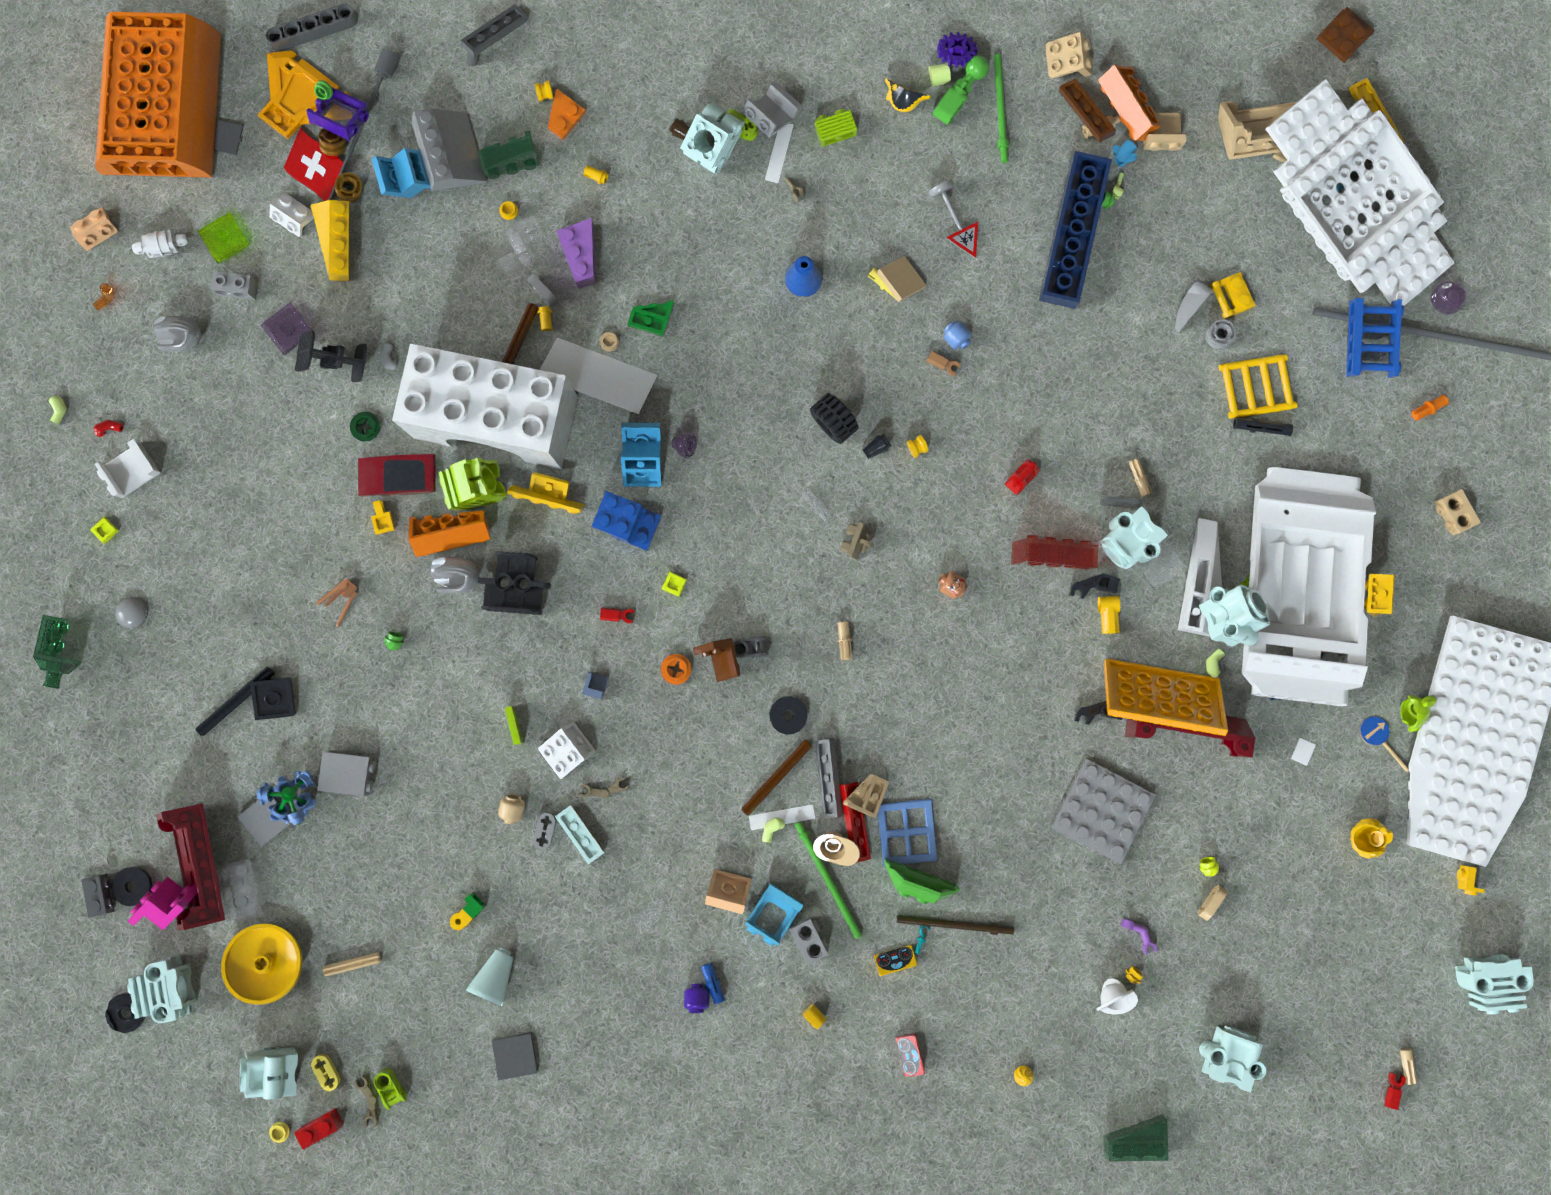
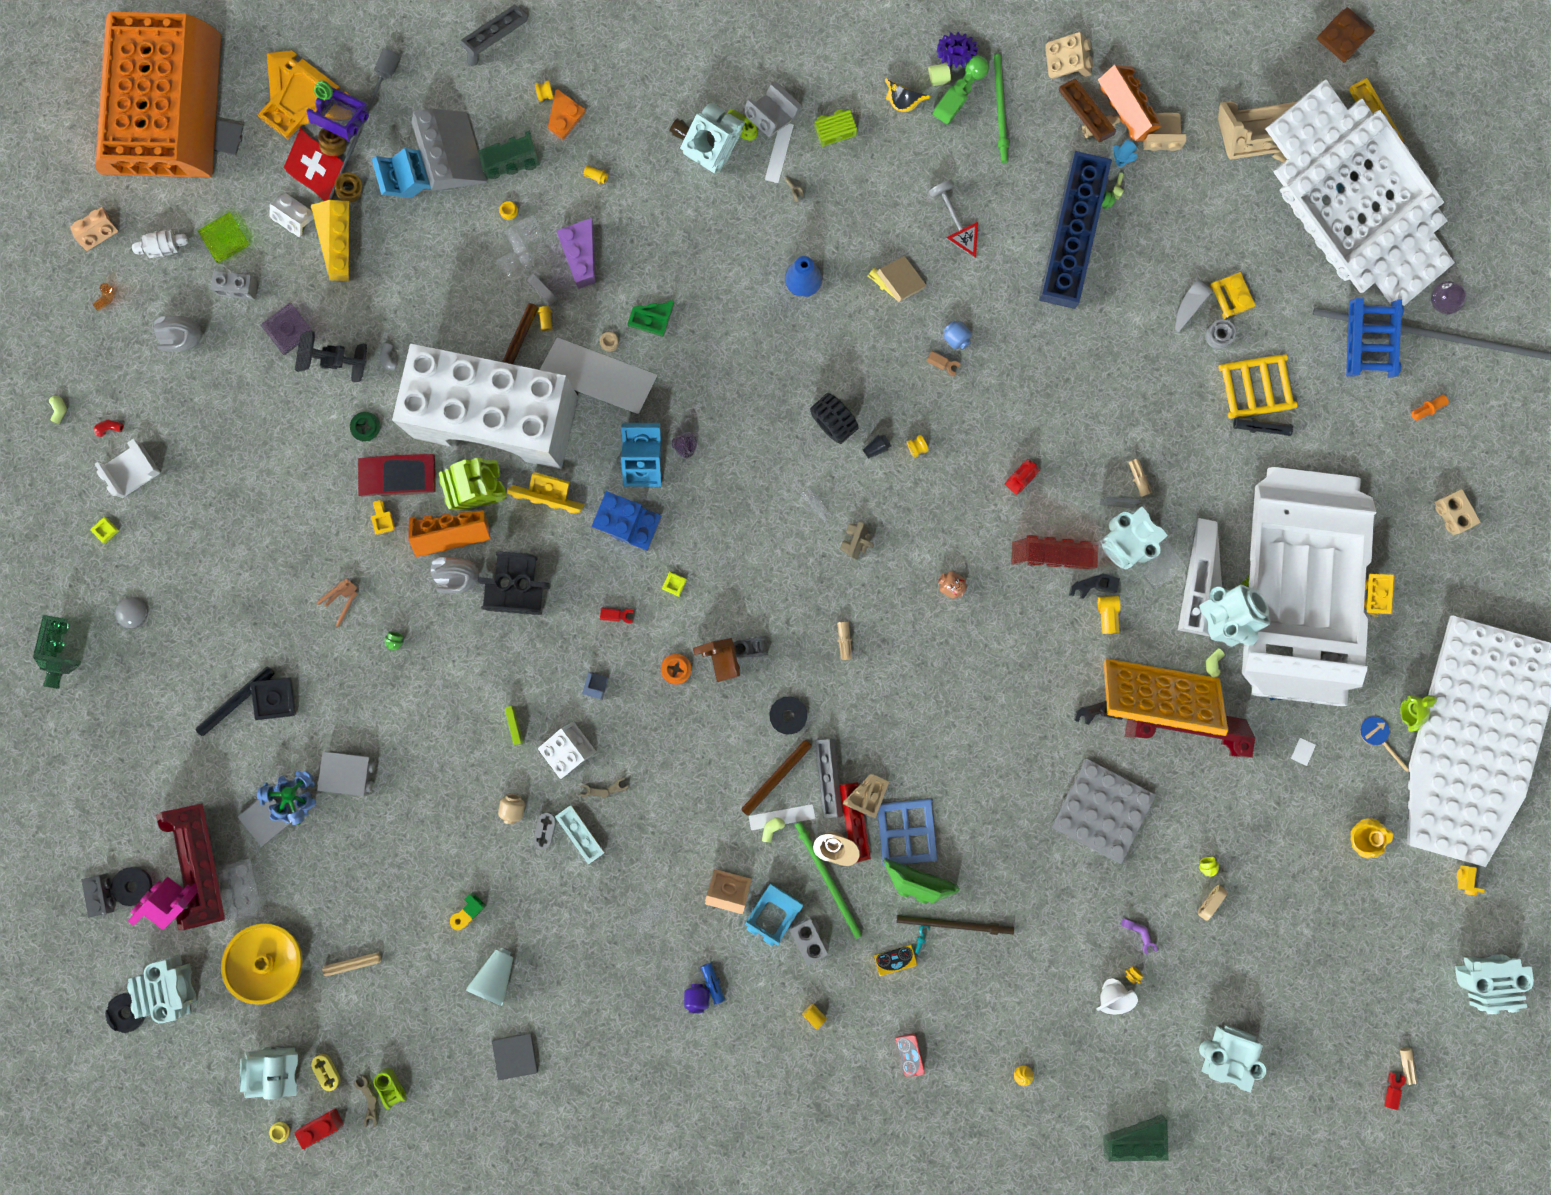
(303, 24): dark grey beam -> none

